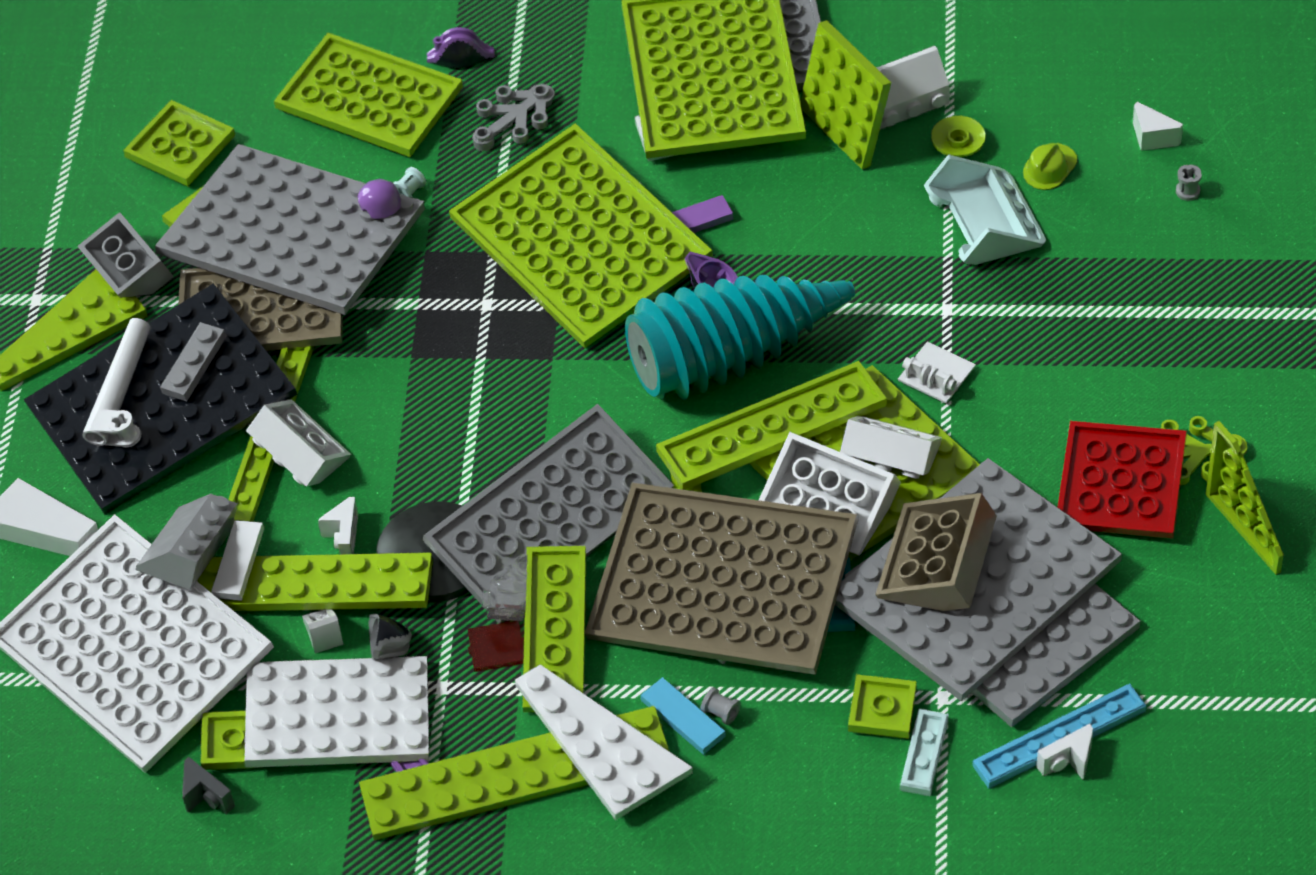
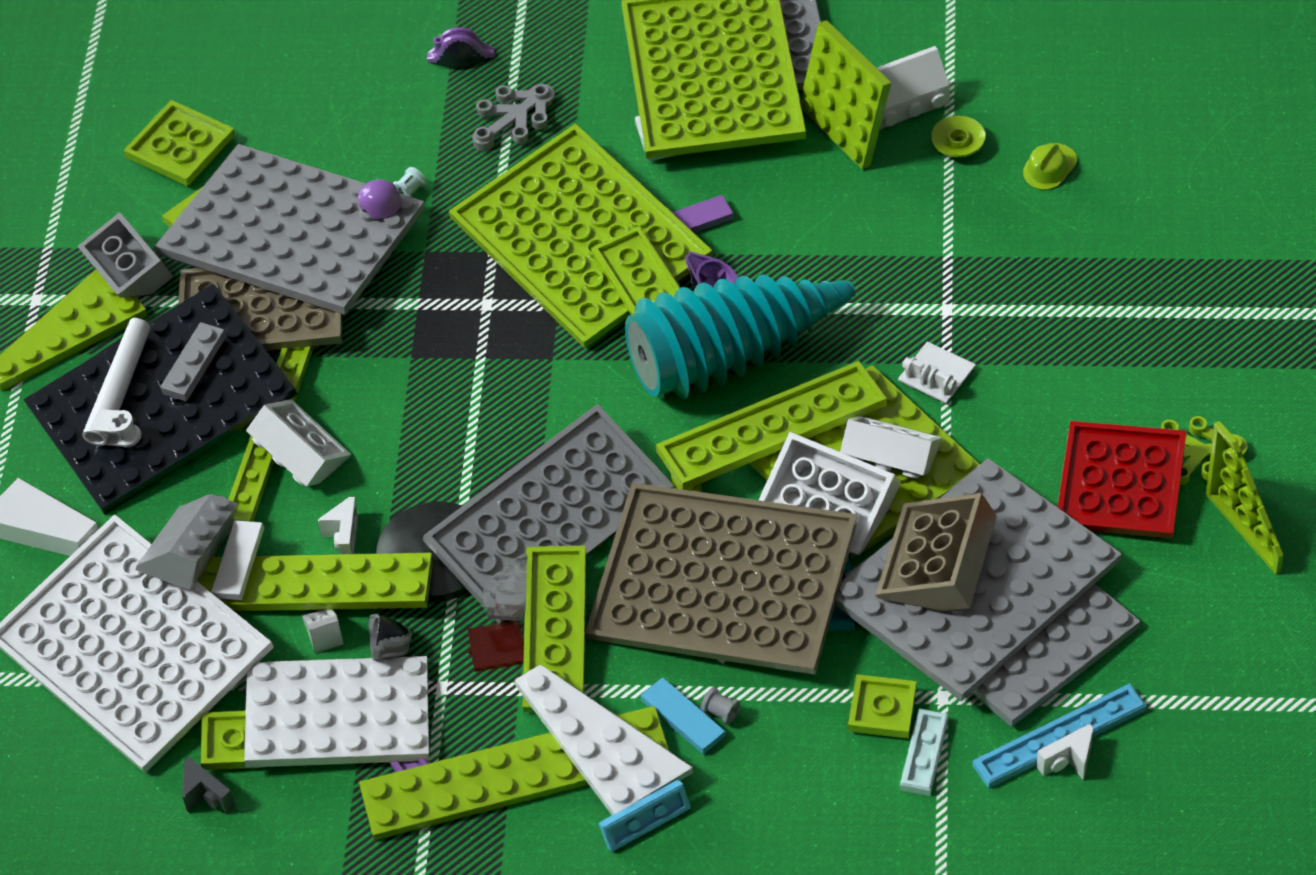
(368, 94): lime plate -> none
(634, 268): none -> lime tile
(644, 815): none -> medium azure tile
(986, 209): light aqua windscreen -> none
(1155, 129): white slope -> none
(1190, 184): light grey bush -> none

